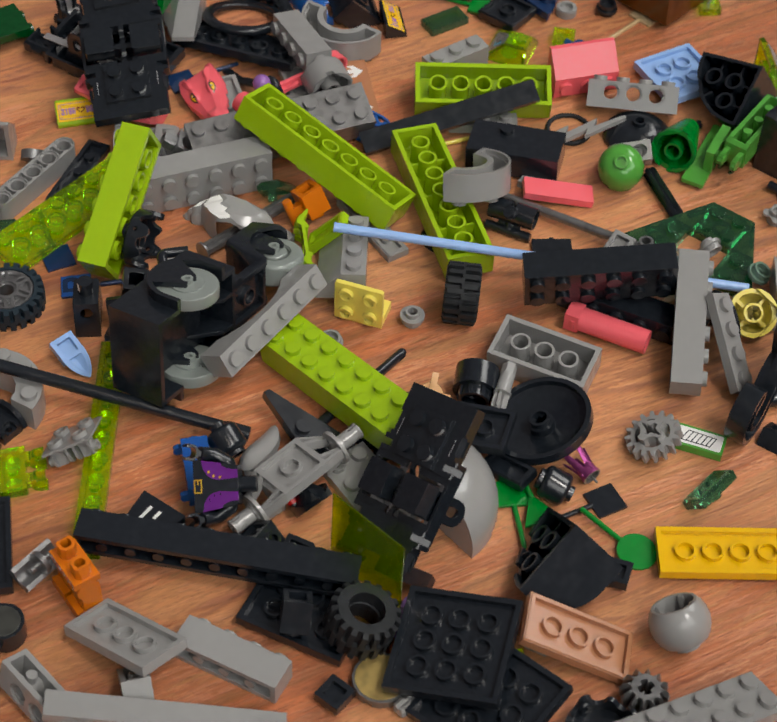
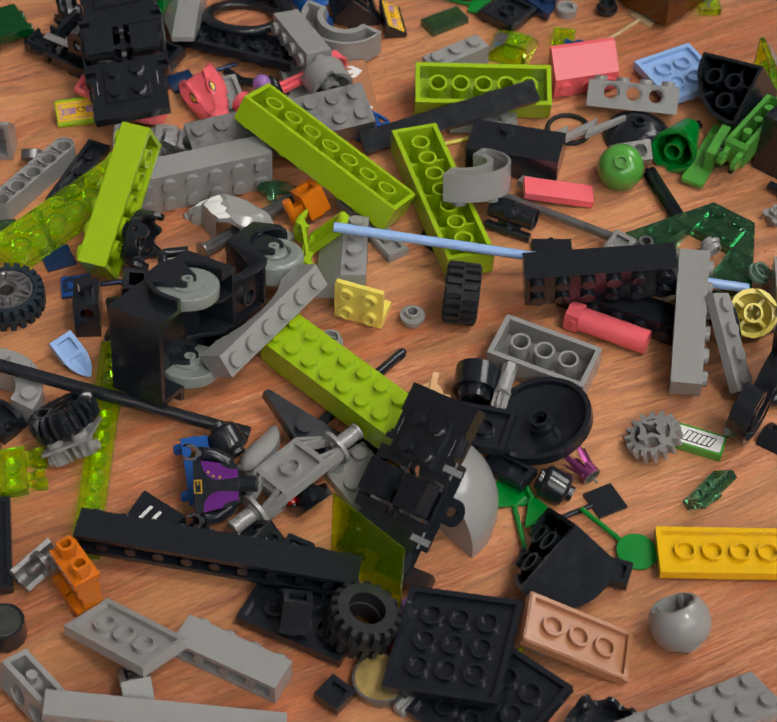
(63, 416): none -> black gear
(643, 691): flat silver gear -> none

